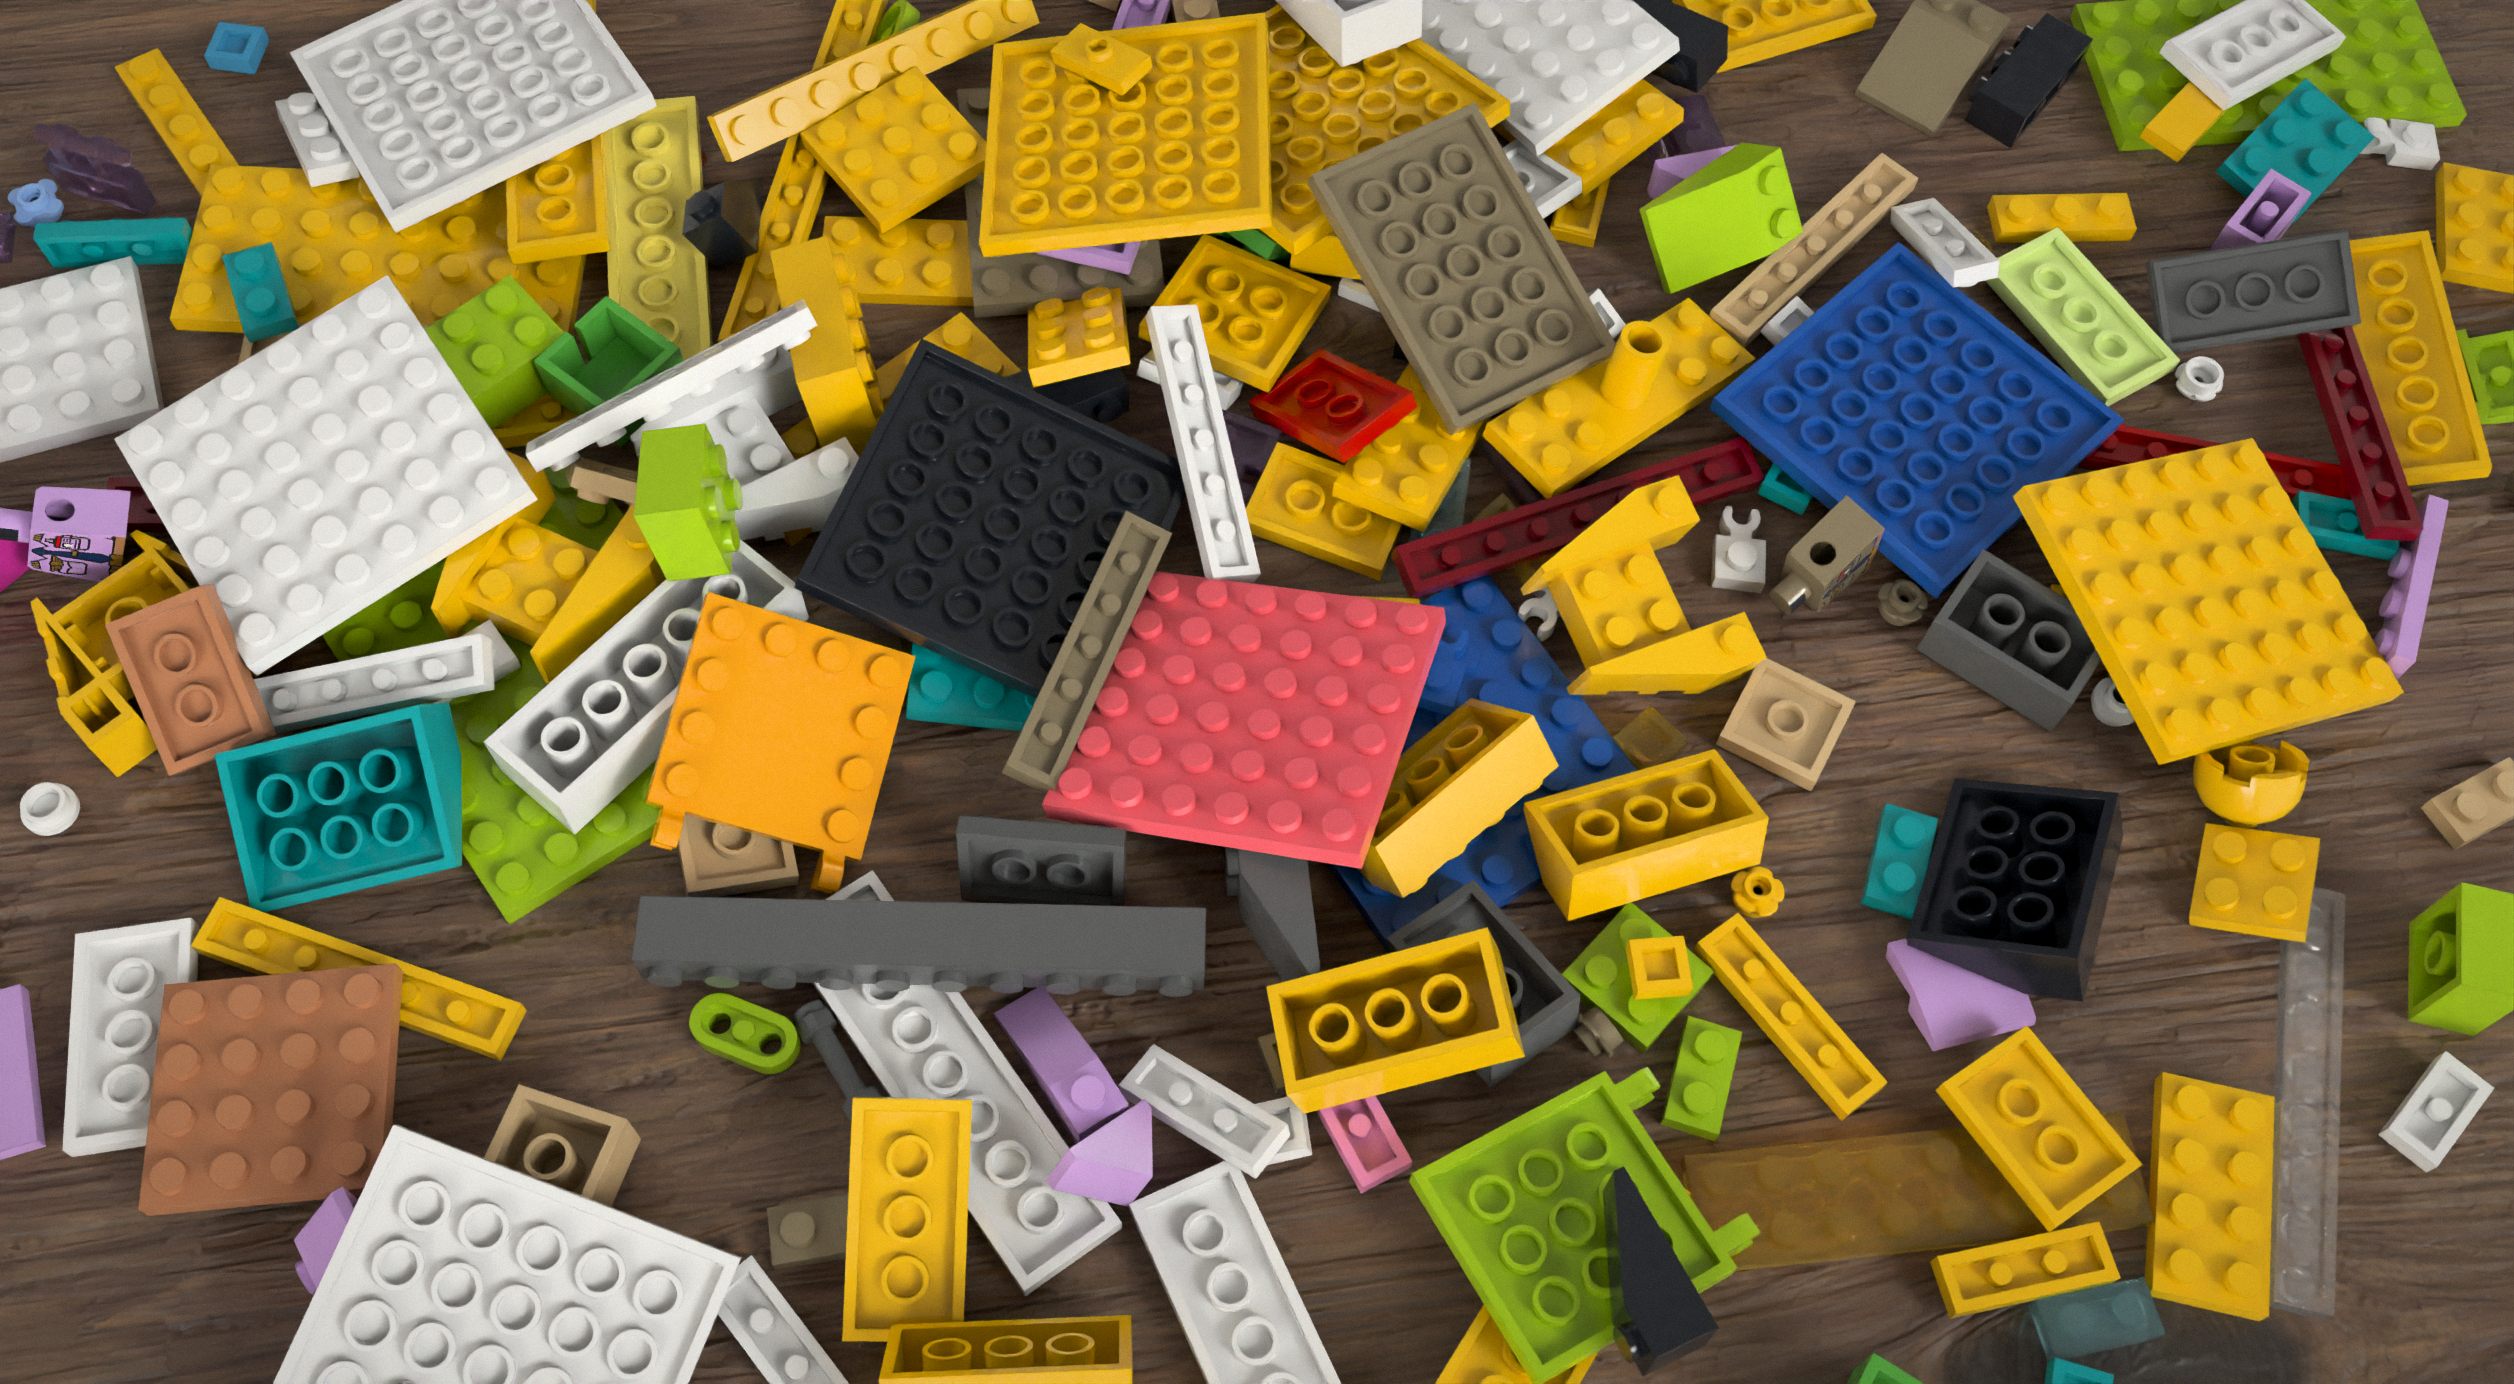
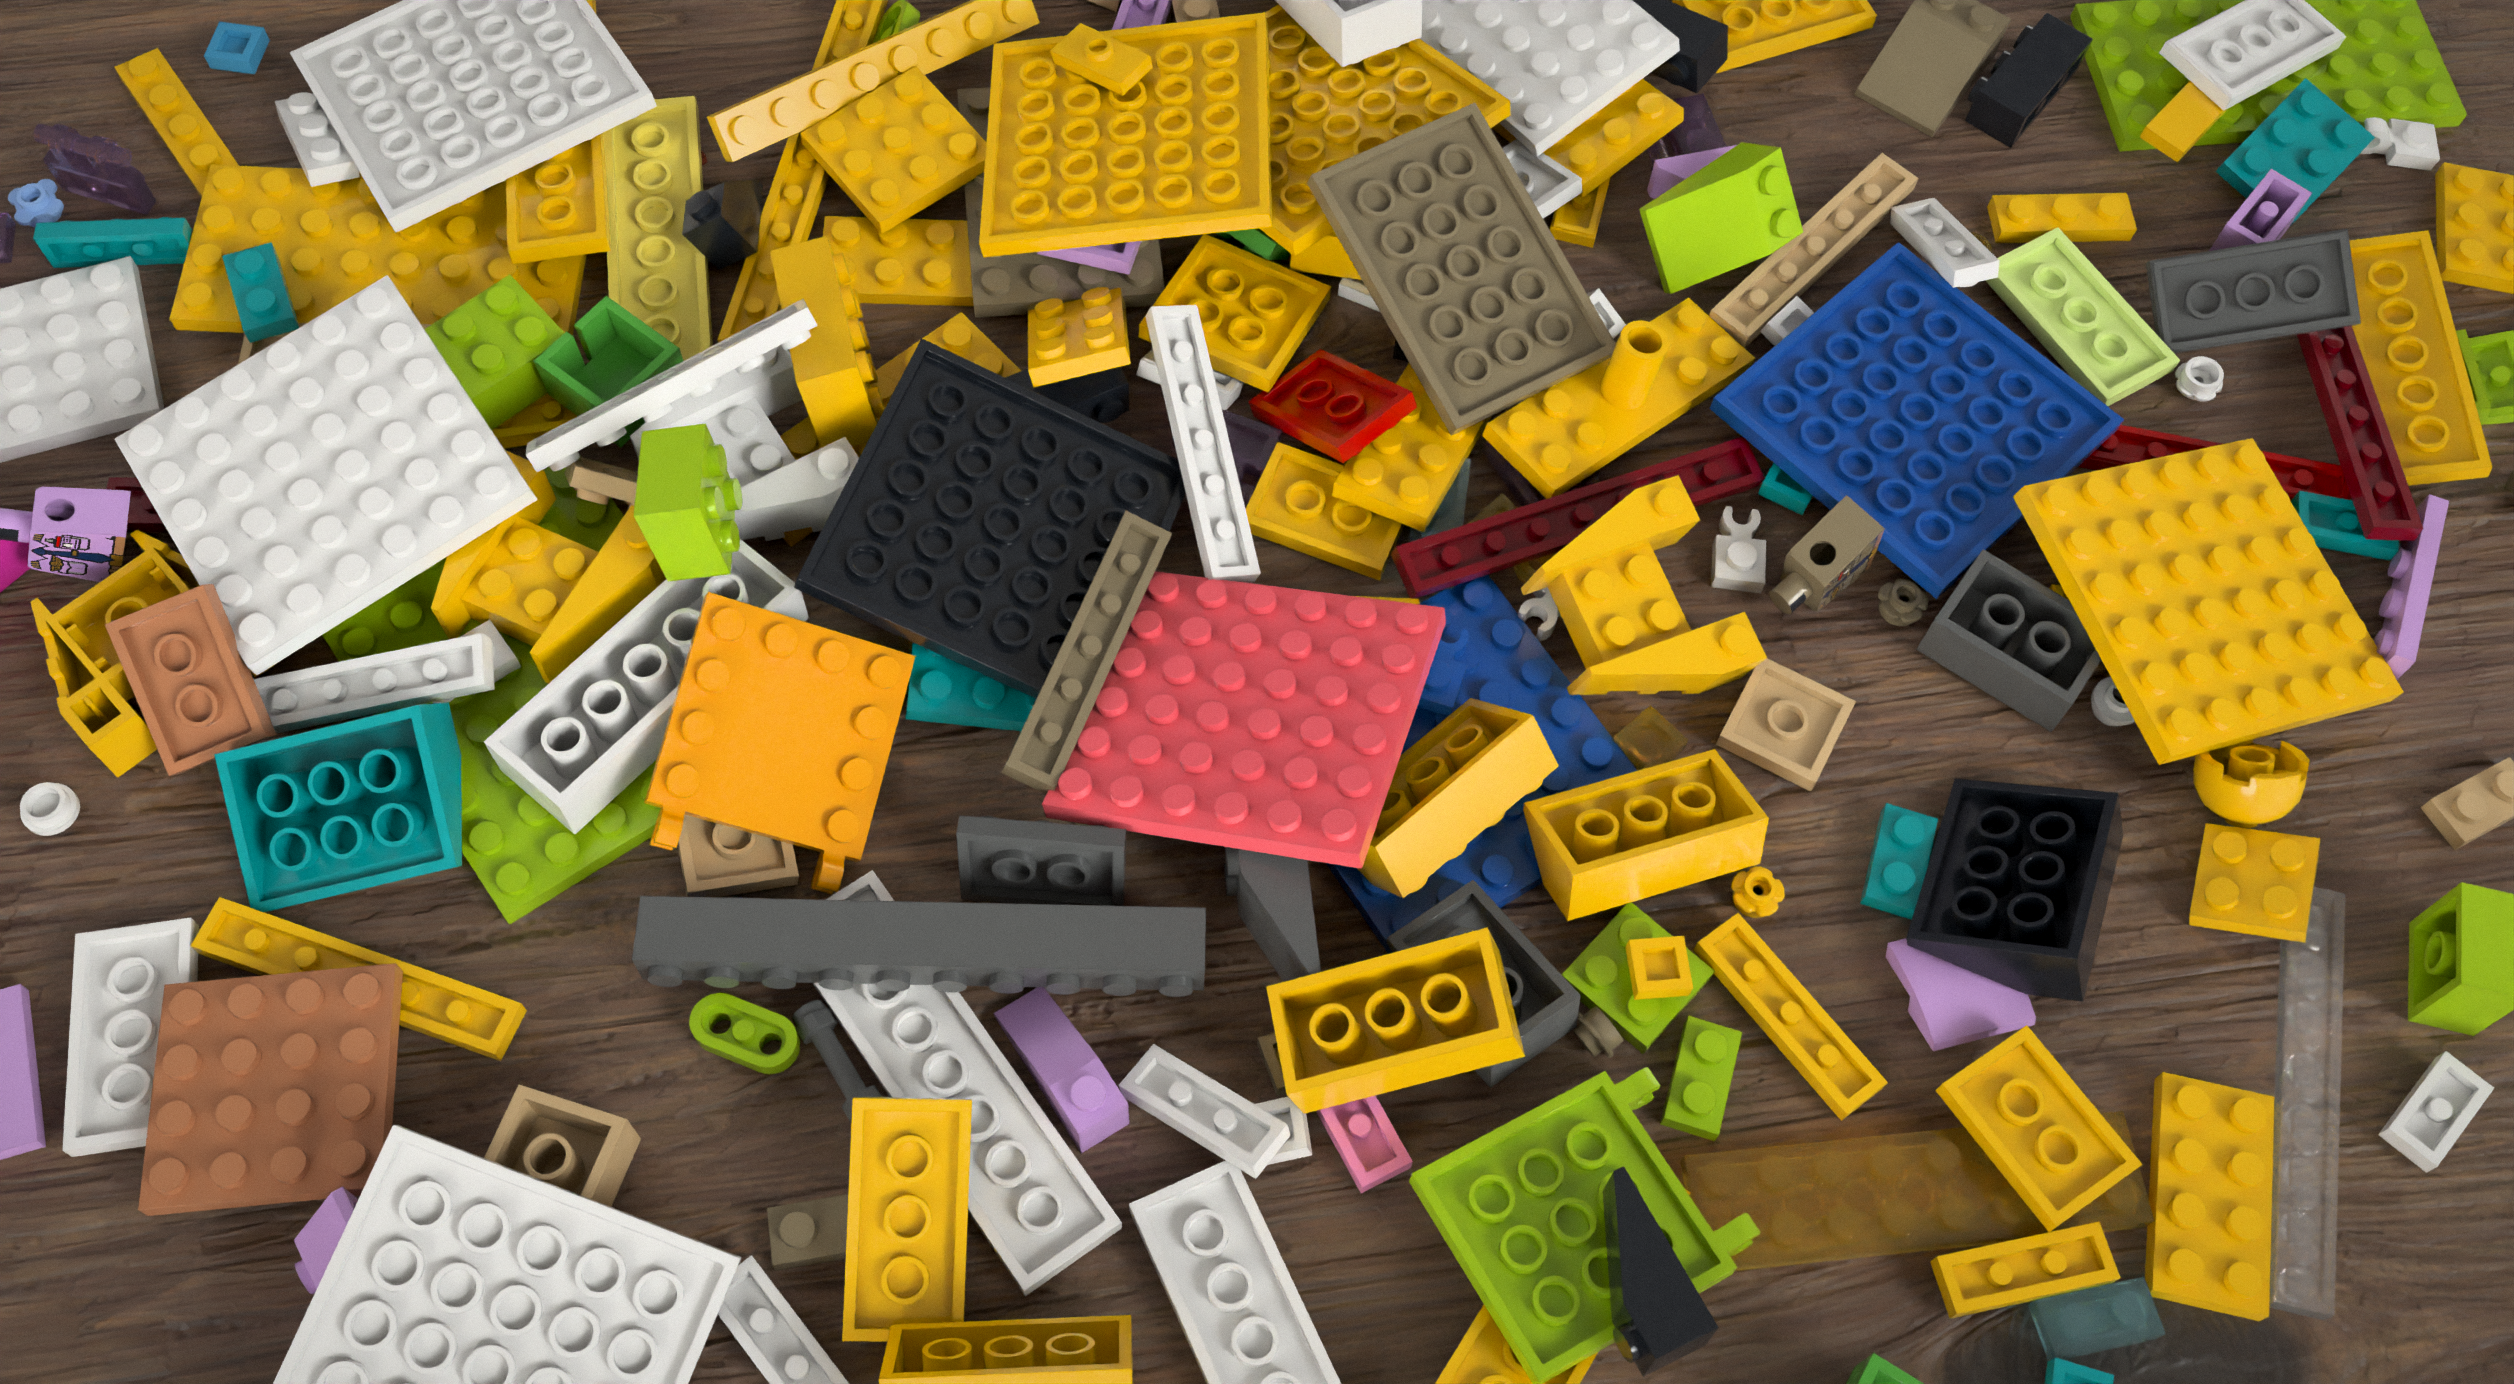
(1111, 1161): lavender slope -> none

